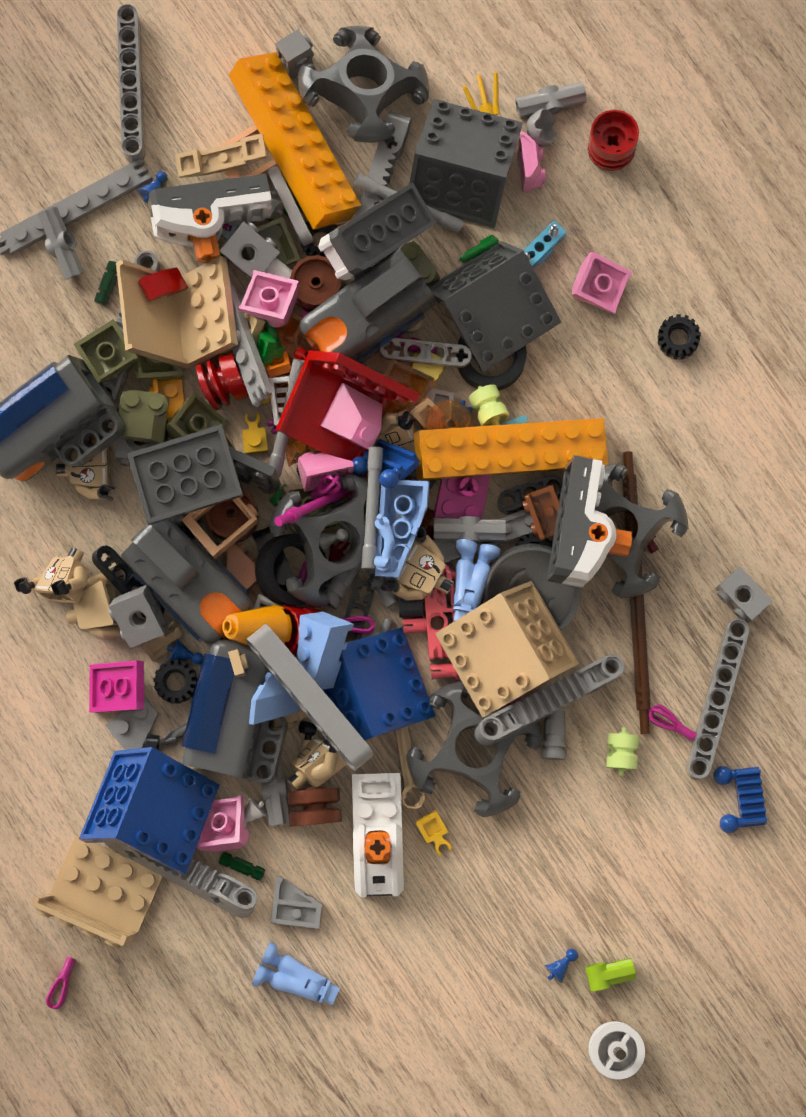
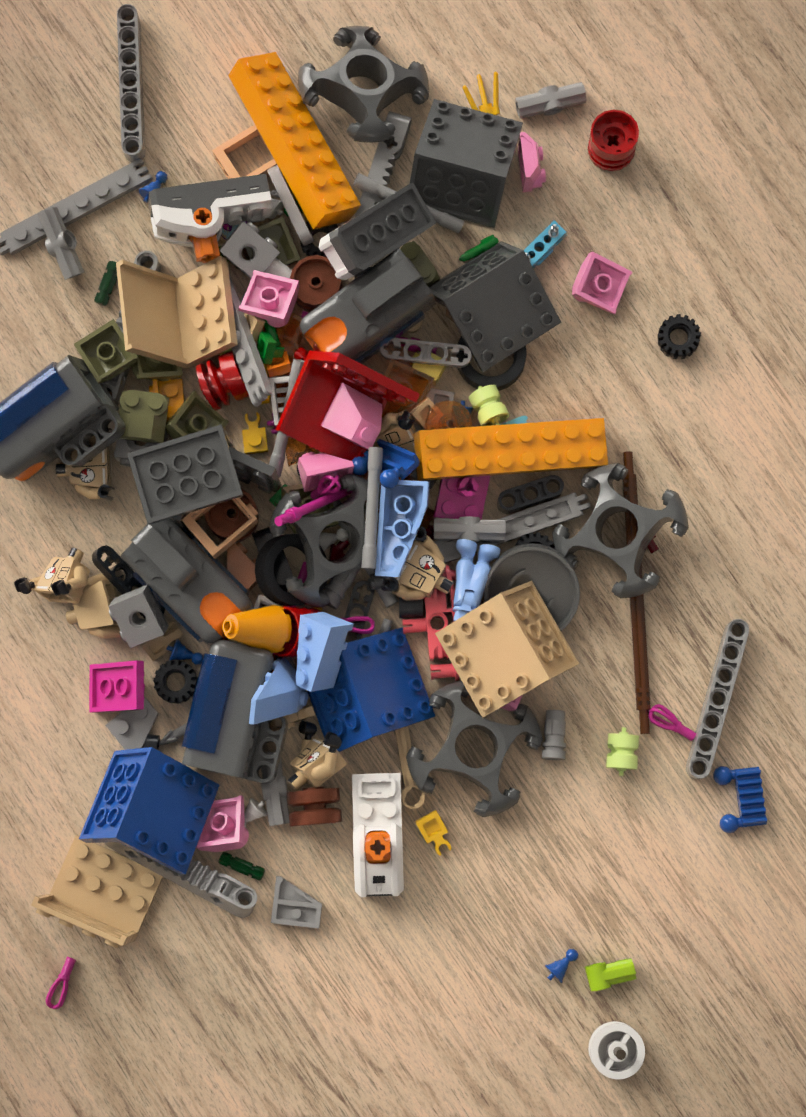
(162, 284): red slope -> none
(221, 158): tan slope -> none
(238, 662): tan plate -> none
(294, 52): light grey brick -> none
(294, 977): light blue piece -> none
(310, 697): light grey beam -> none
(383, 562): light blue piece -> none
(540, 127): light grey hair -> none
(543, 508): dark orange bracket -> none
(549, 700): light grey gear -> none
(581, 532): piece -> none
(757, 598): light grey brick -> none

